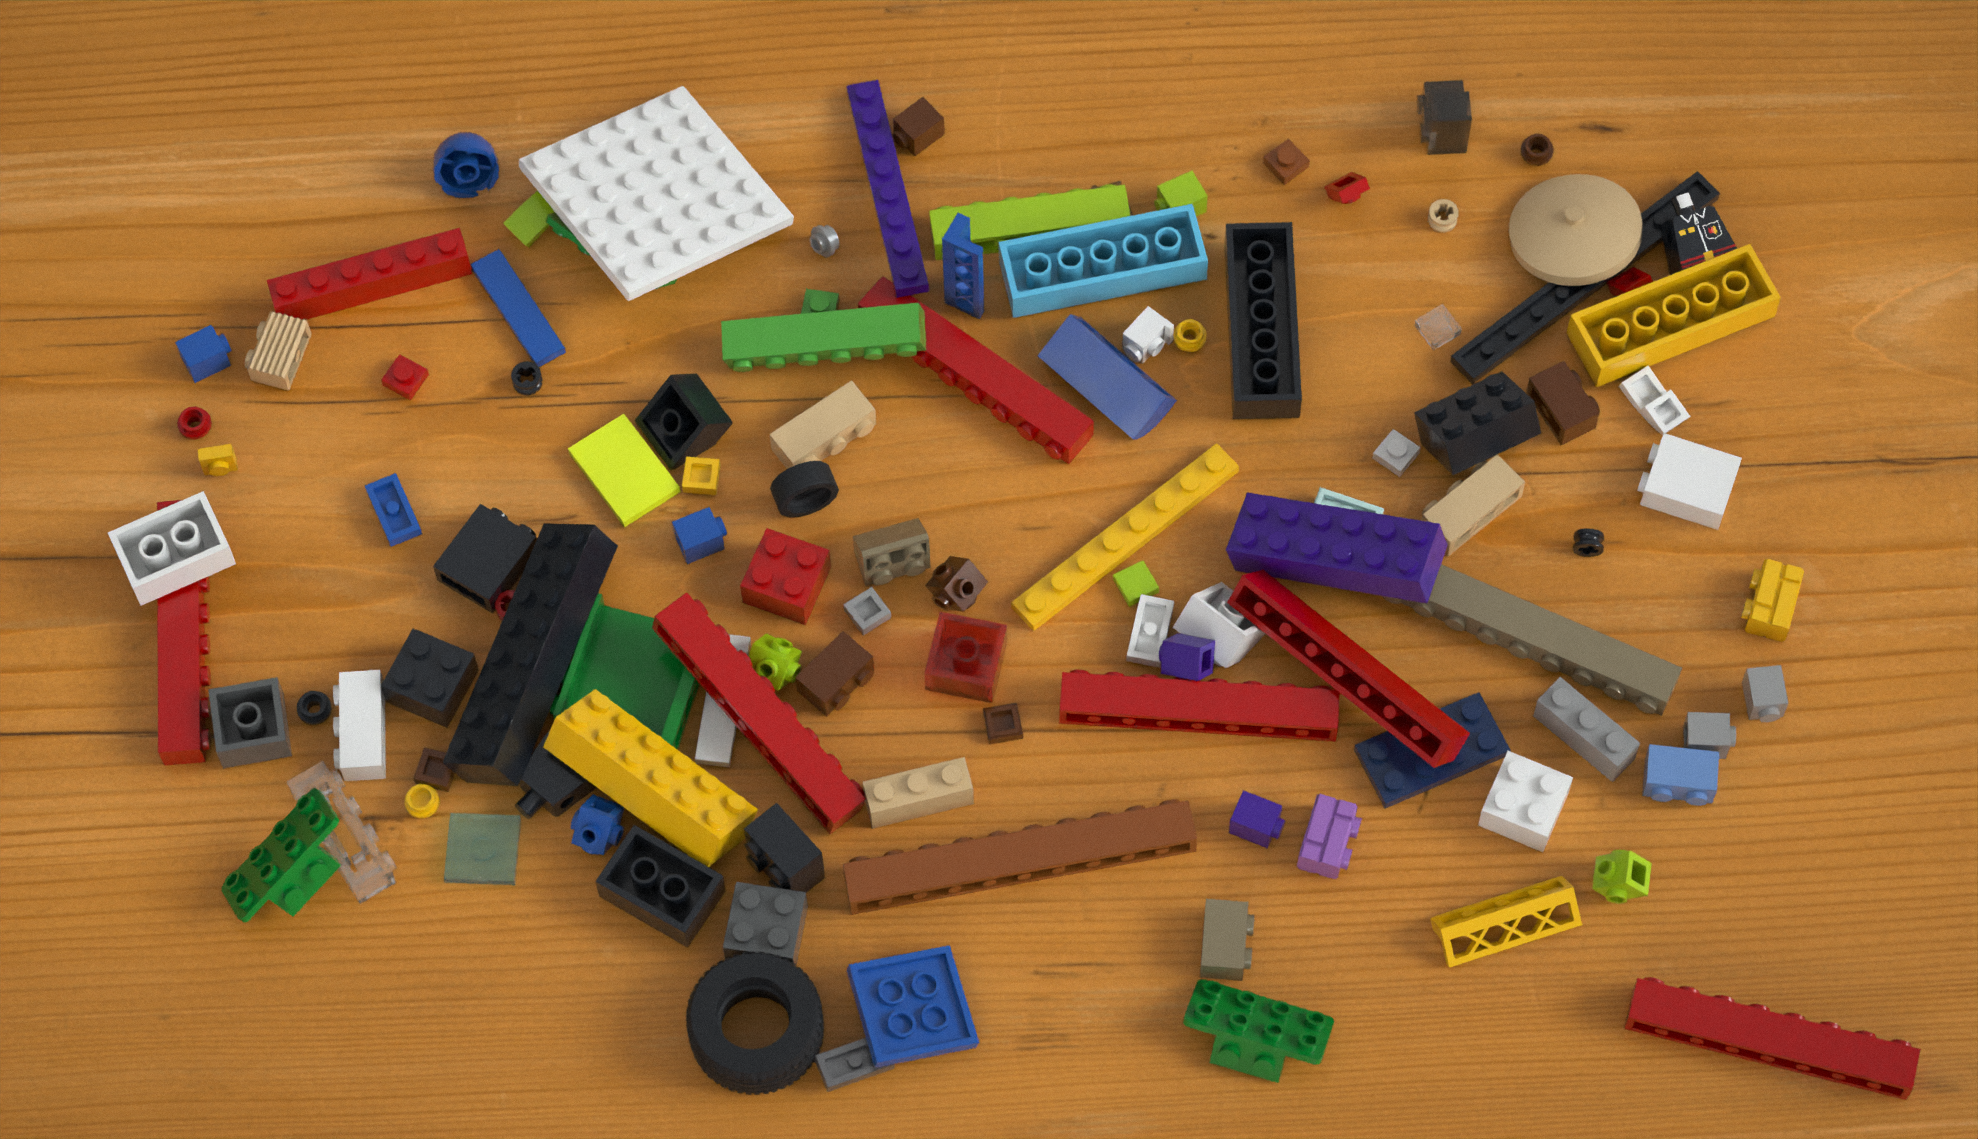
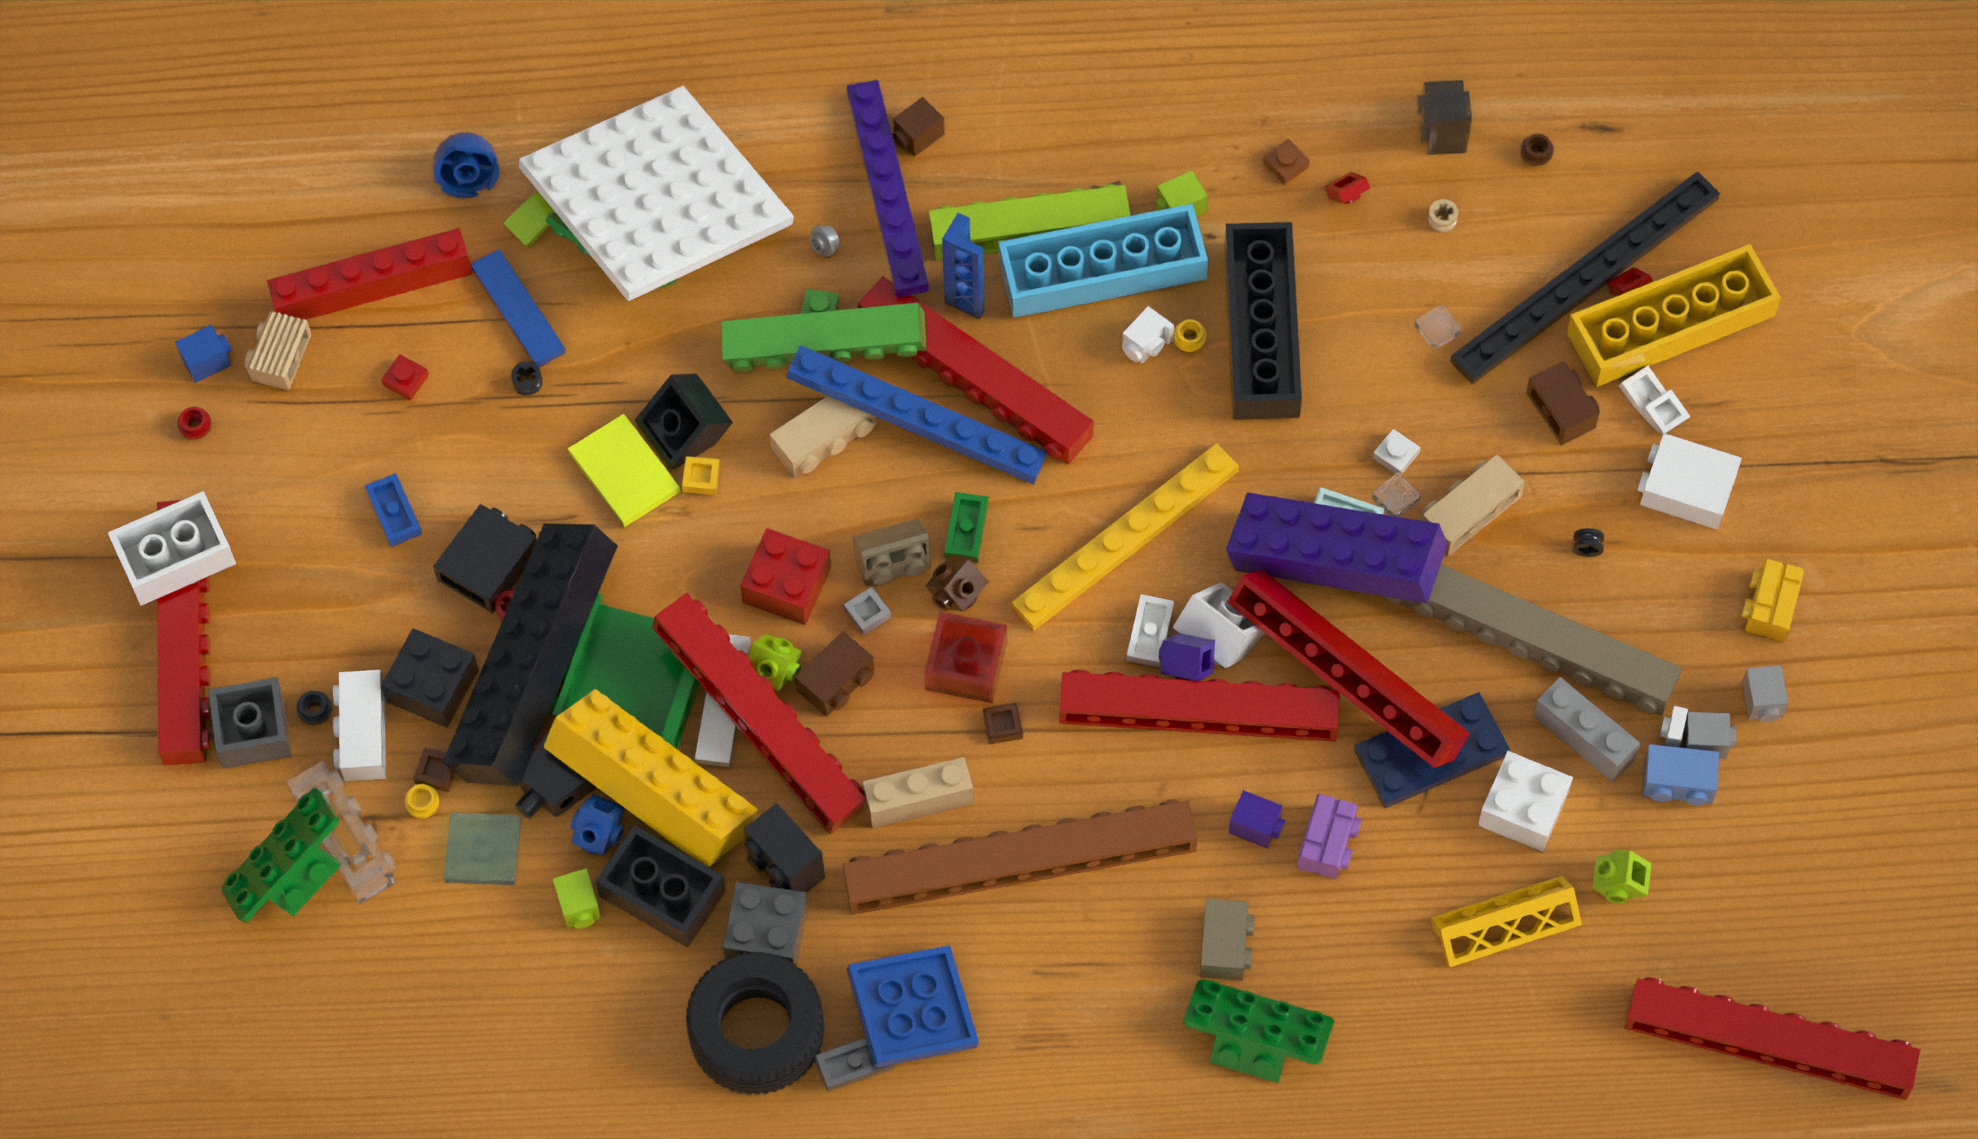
(217, 460): yellow plate -> none
(577, 899): none -> lime brick
(699, 534): blue brick -> none
(804, 489): black tyre -> none
(916, 414): none -> blue plate
(966, 526): none -> green plate
(1106, 377): blue brick -> none
(1134, 582): lime tile -> none
(1396, 496): none -> clear plate
(1477, 422): black brick -> none
(1575, 229): tan dish -> none
(1673, 727): none -> white plate
(1693, 235): black torso -> none

